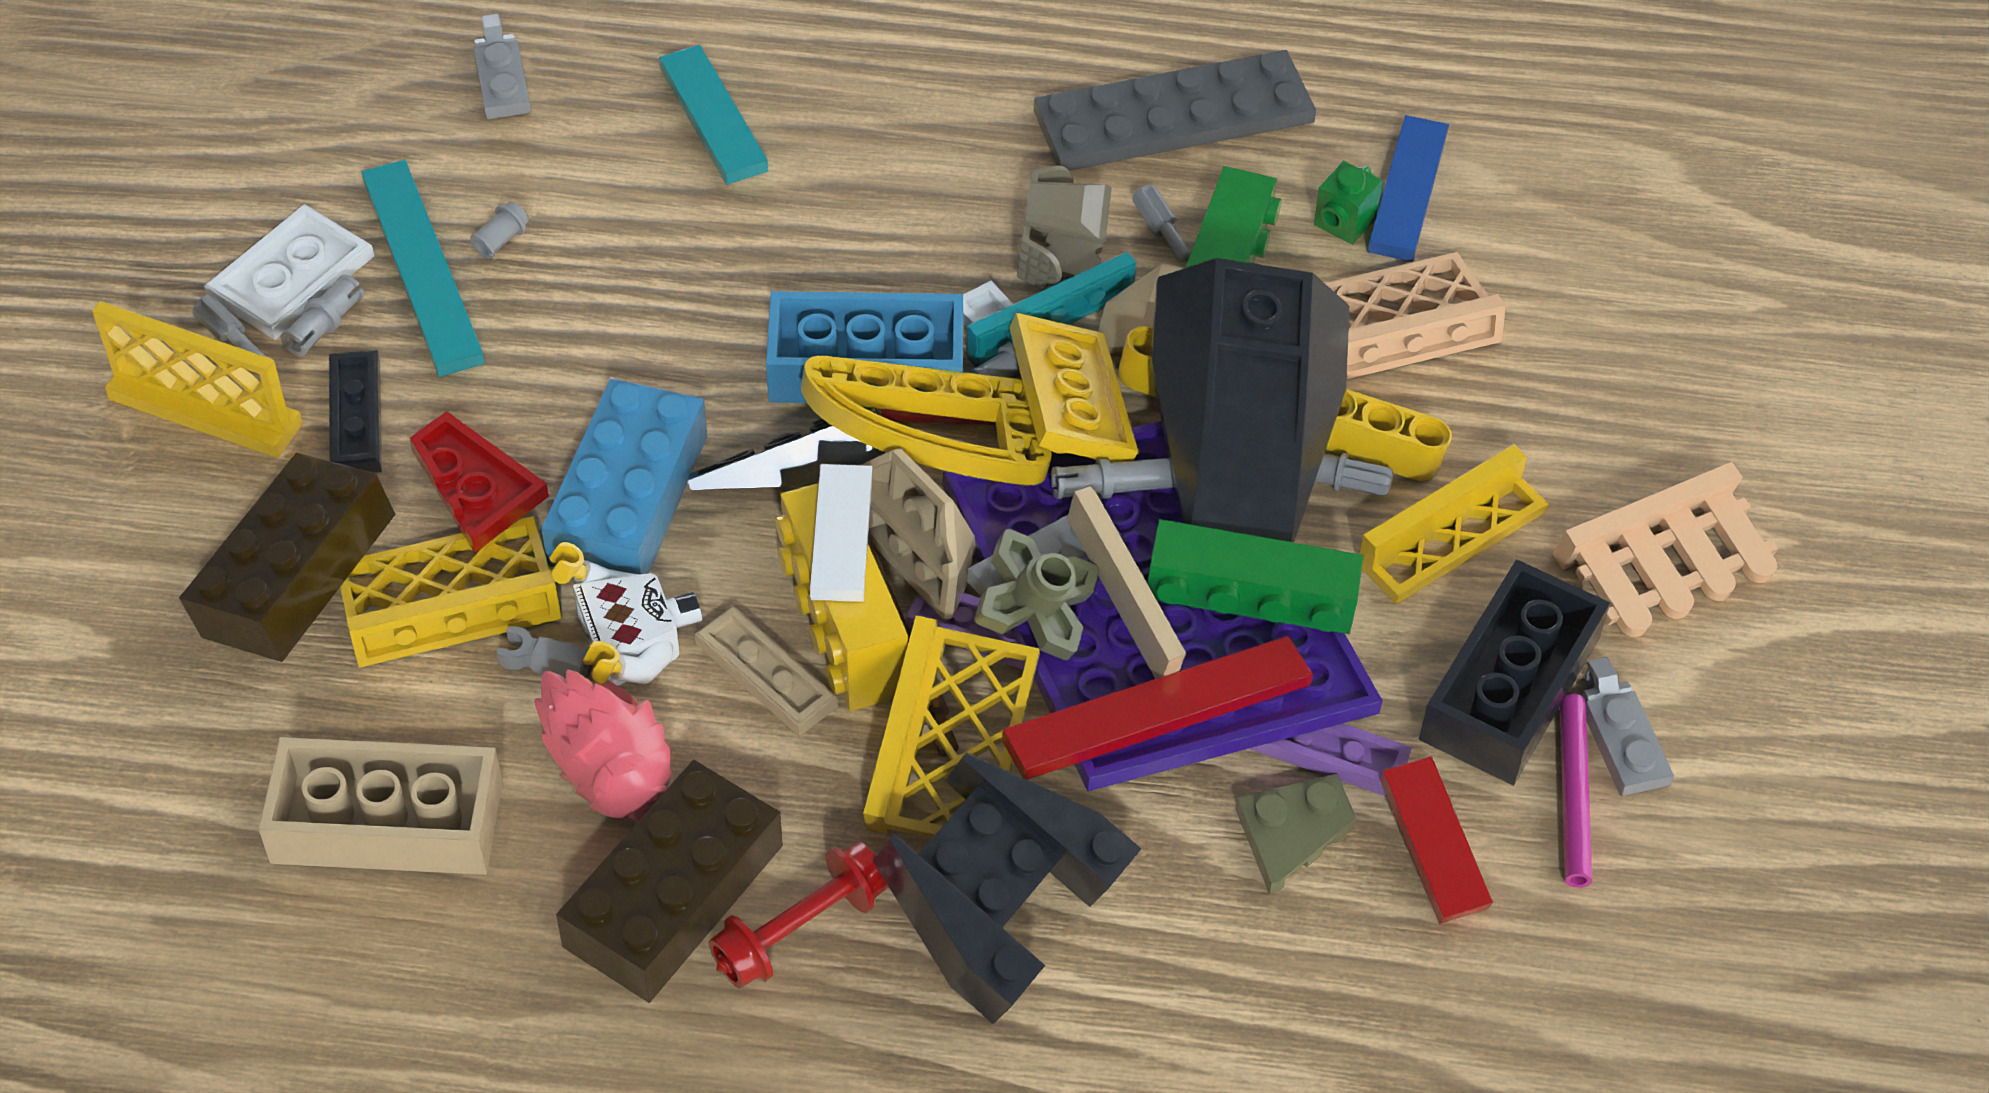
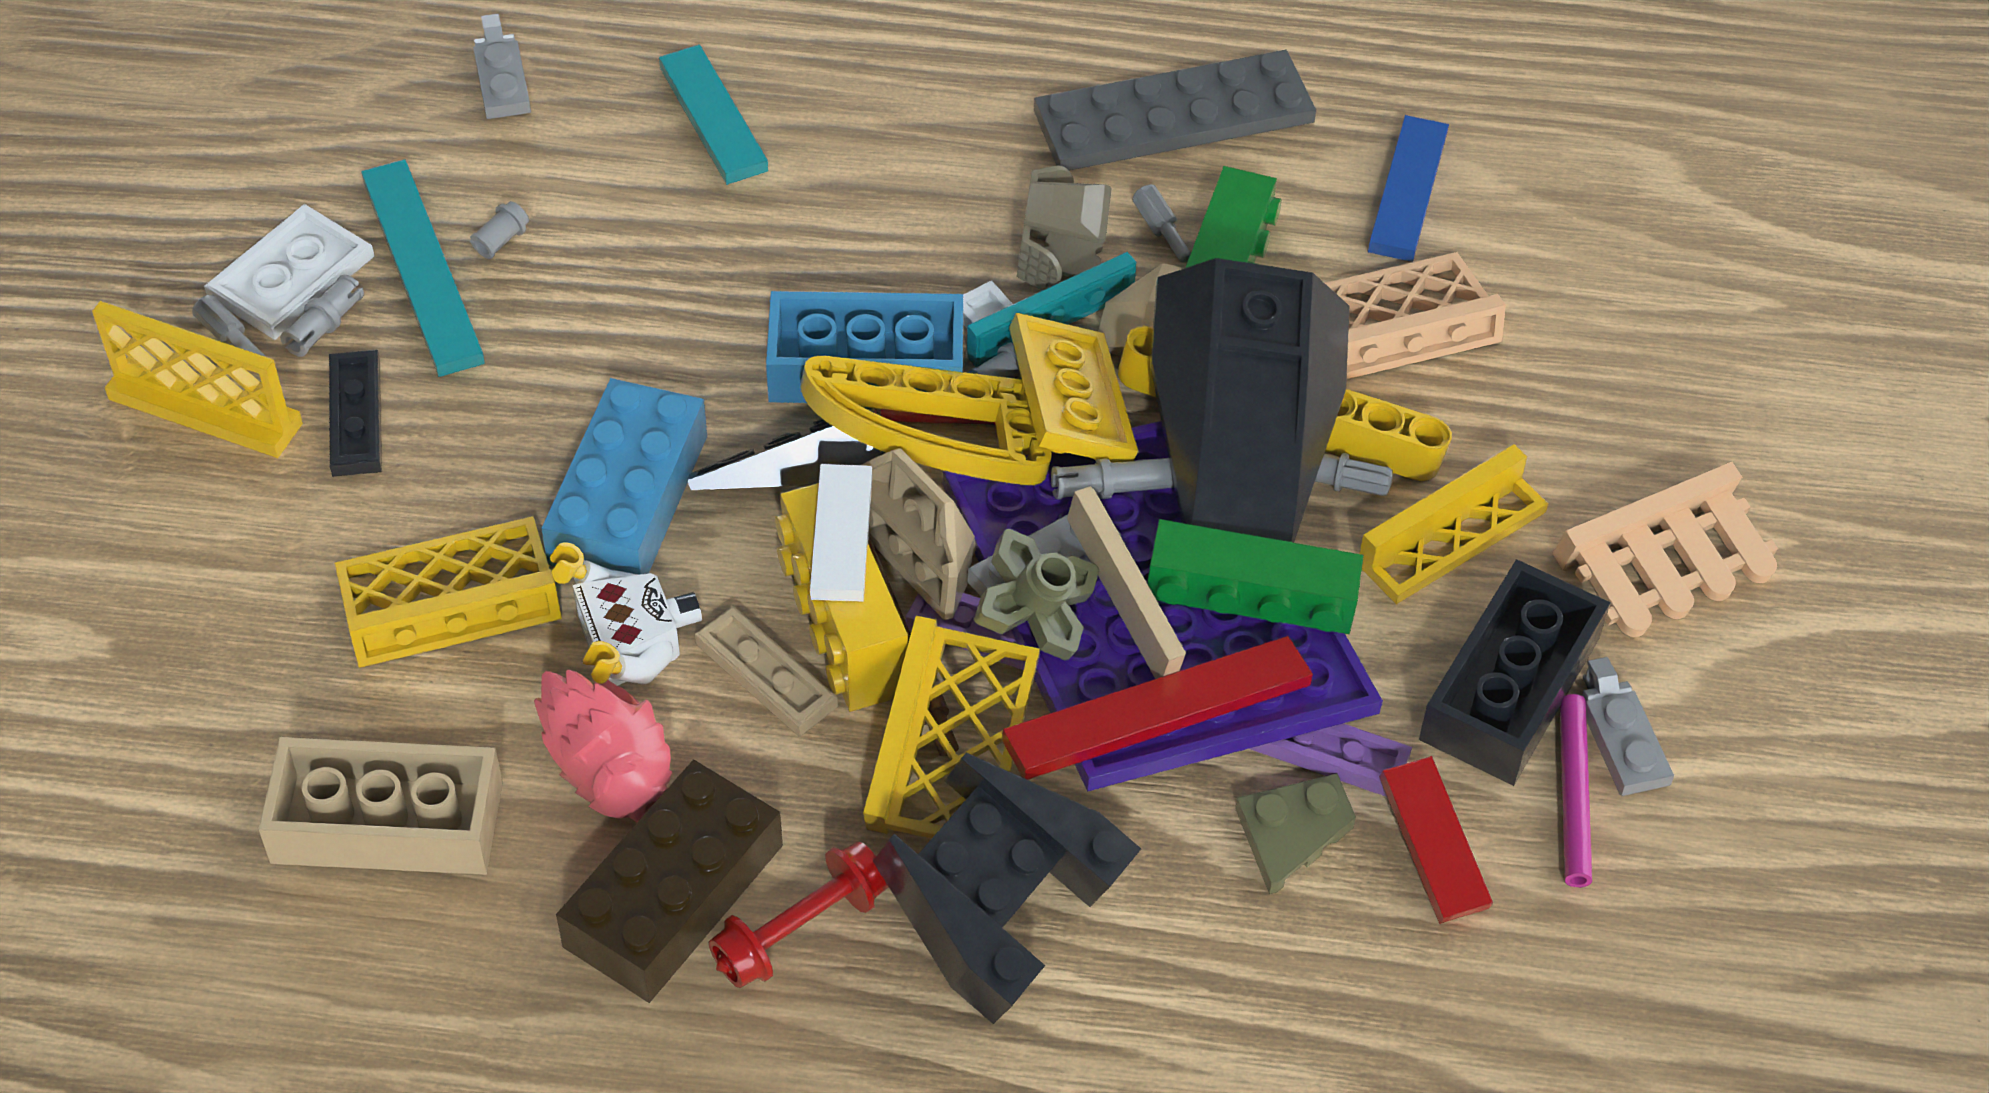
(288, 556): dark brown brick -> none
(475, 479): red wing -> none
(541, 654): light grey bar -> none
(1348, 201): green brick -> none

